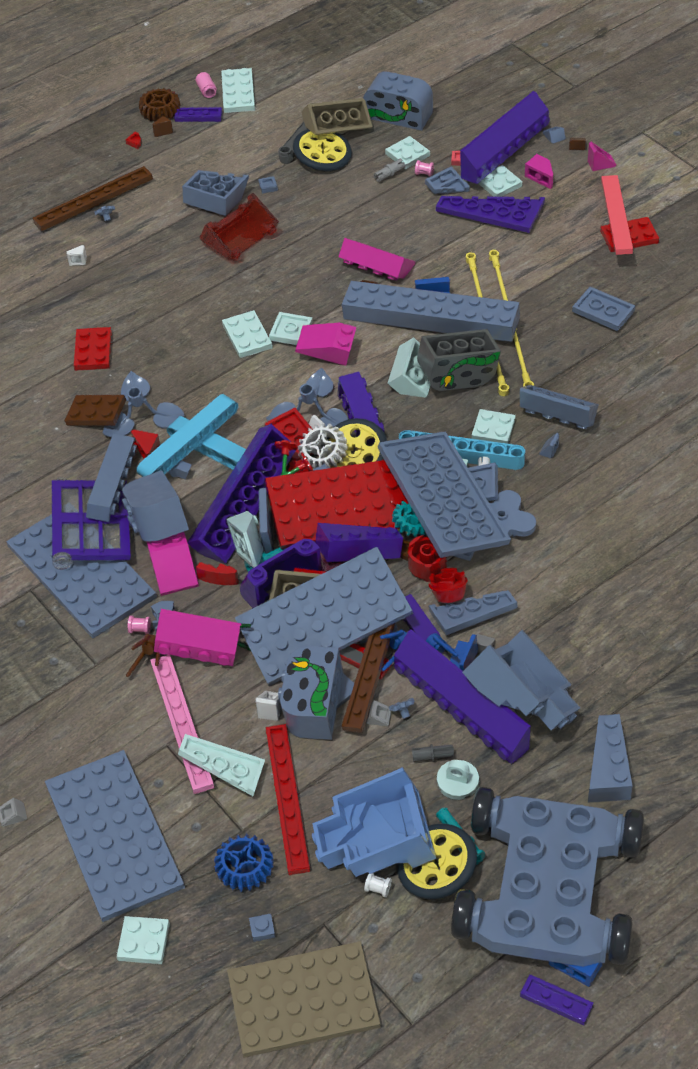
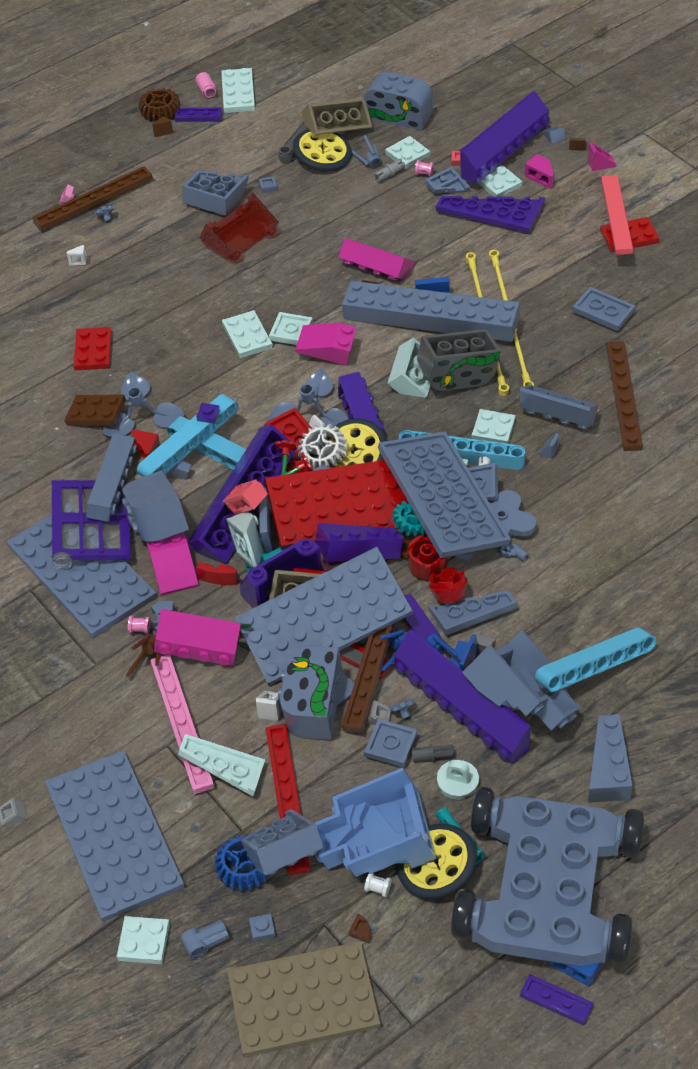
(67, 194): none -> bright pink plate
(134, 140): red tile -> none
(198, 941): none -> sand blue piece
(208, 413): none -> dark purple plate
(245, 497): none -> coral brick
(282, 842): none -> sand blue wedge
(360, 929): none -> reddish brown tile
(372, 157): none -> sand blue plant
(390, 743): none -> sand blue plate
(514, 550): none -> sand blue arm
(595, 659): none -> medium azure beam
(624, 396): none -> reddish brown plate

